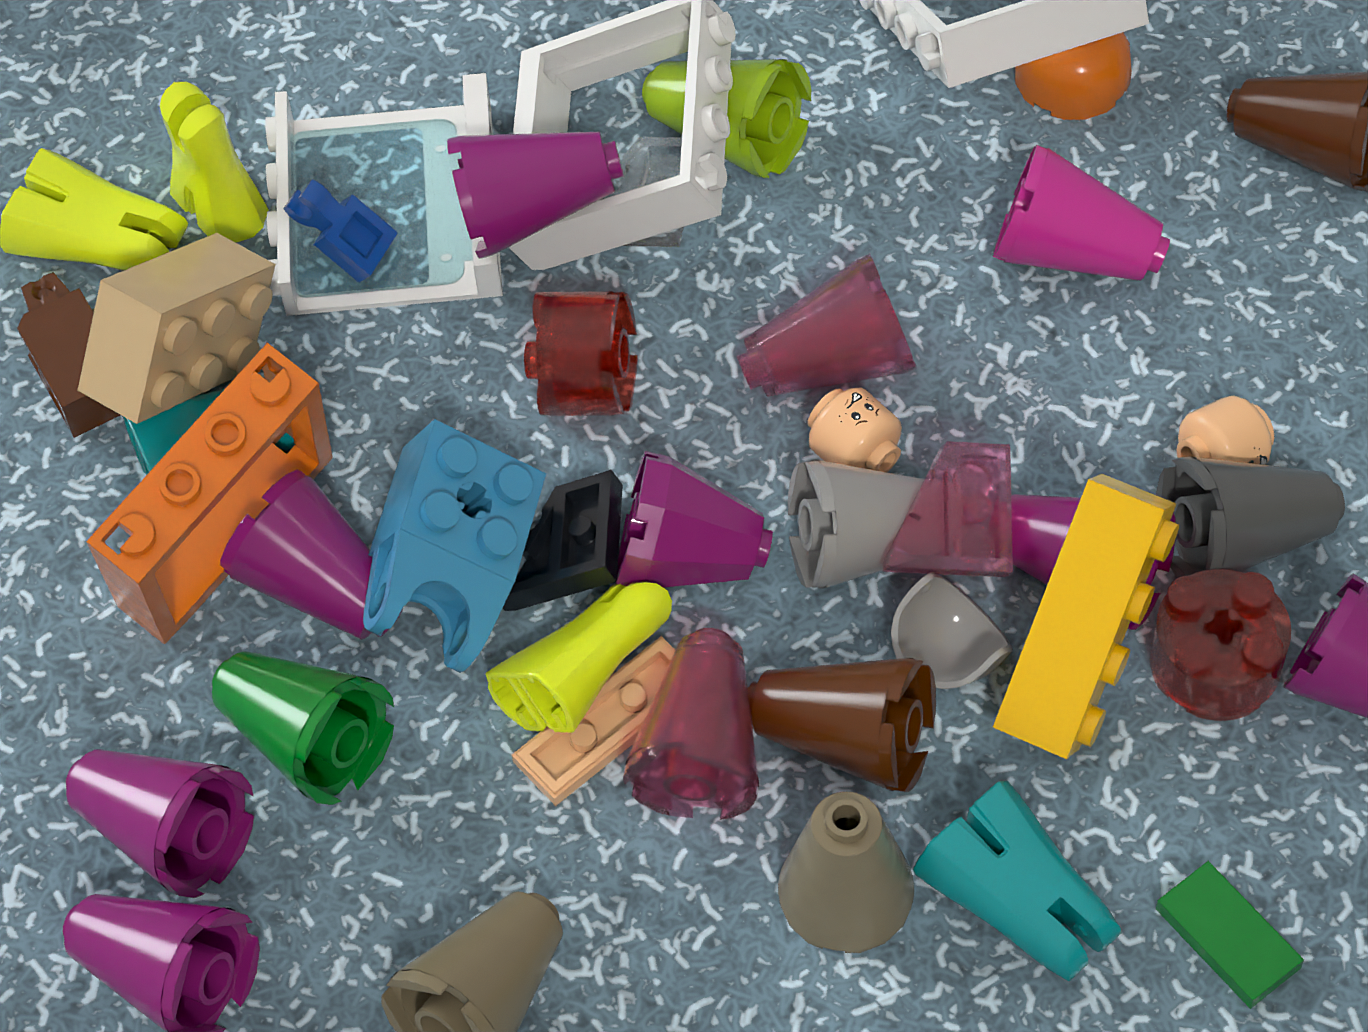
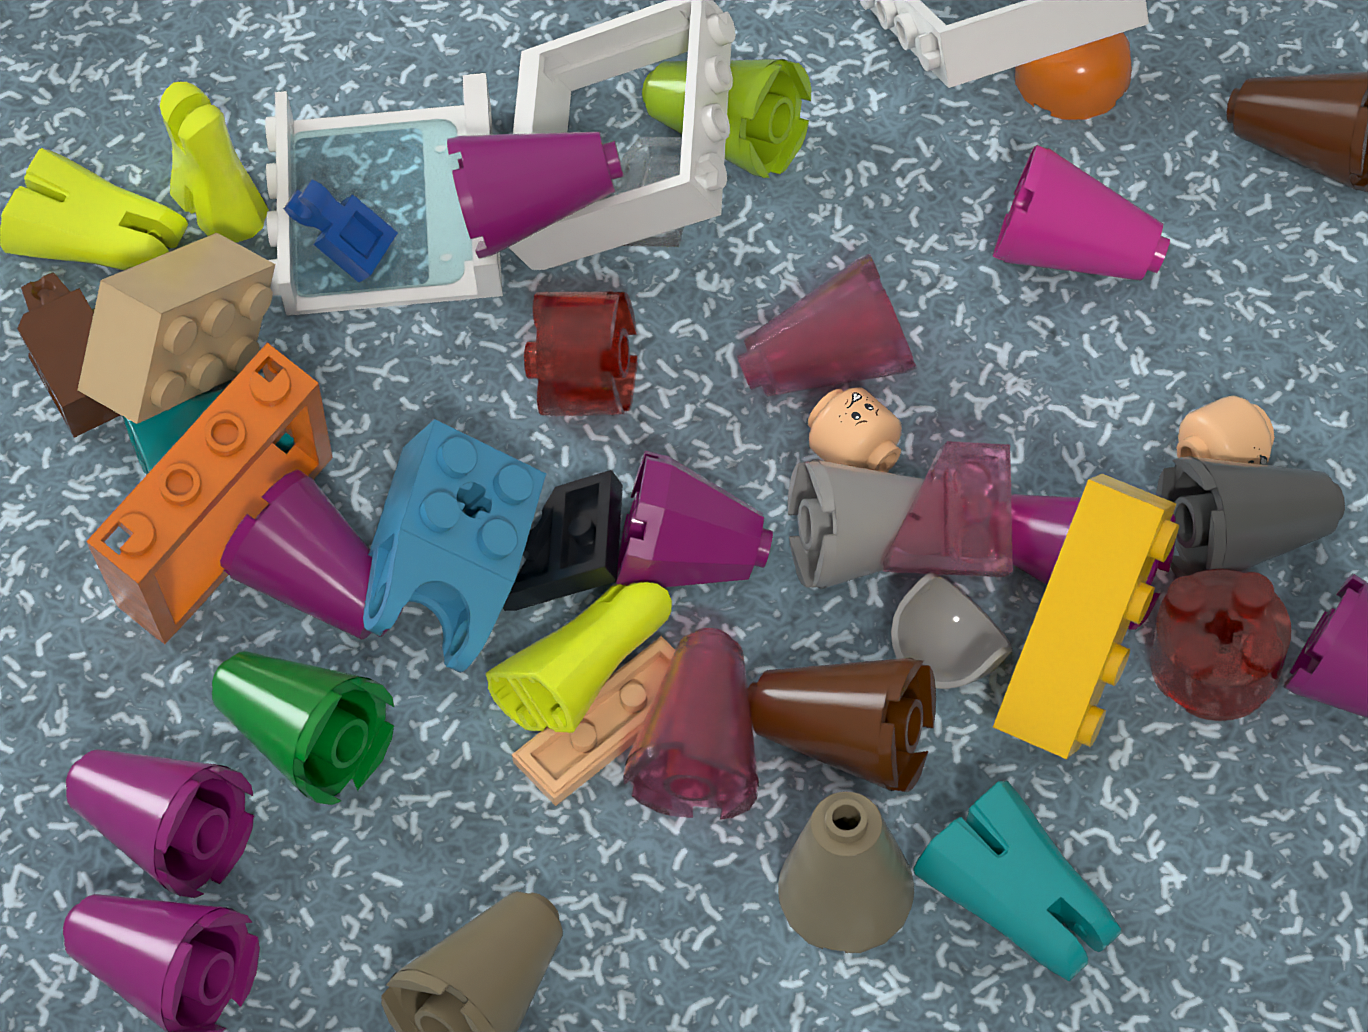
(1229, 934): green tile -> none

